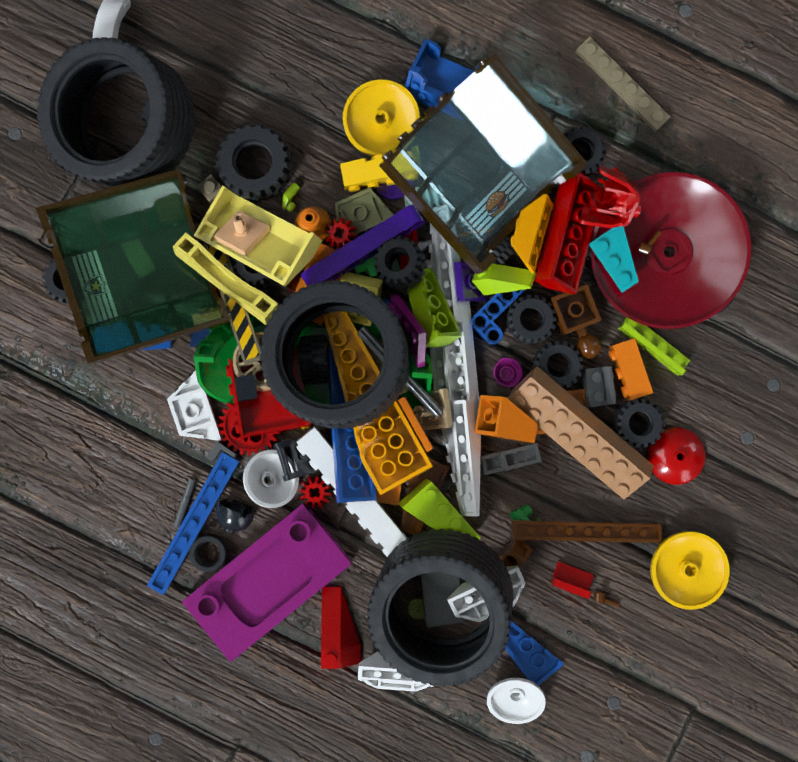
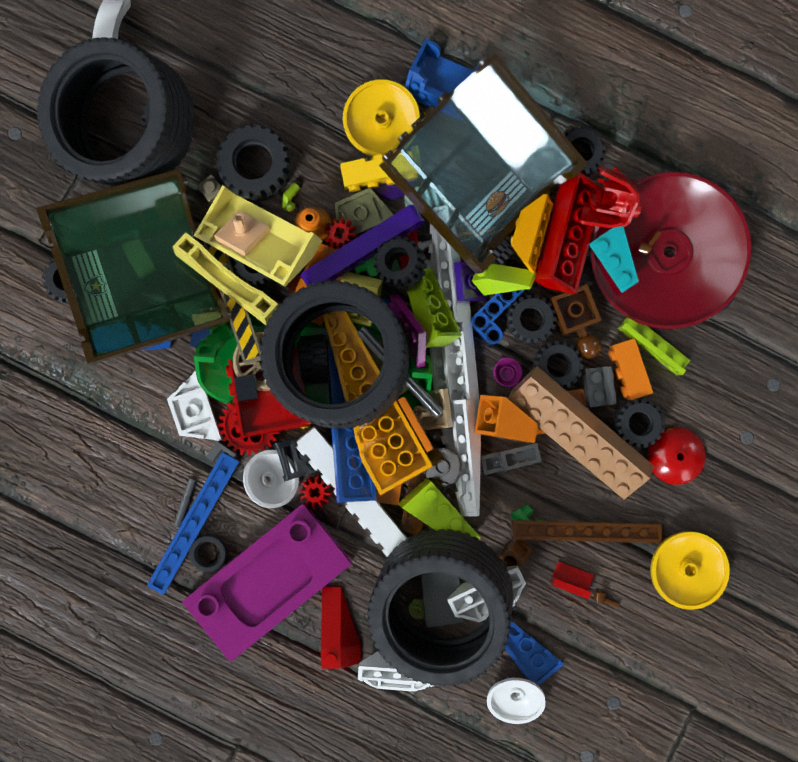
(234, 515): black cylinder -> none
(446, 466): none -> tile
(622, 83): dark tan plate -> none

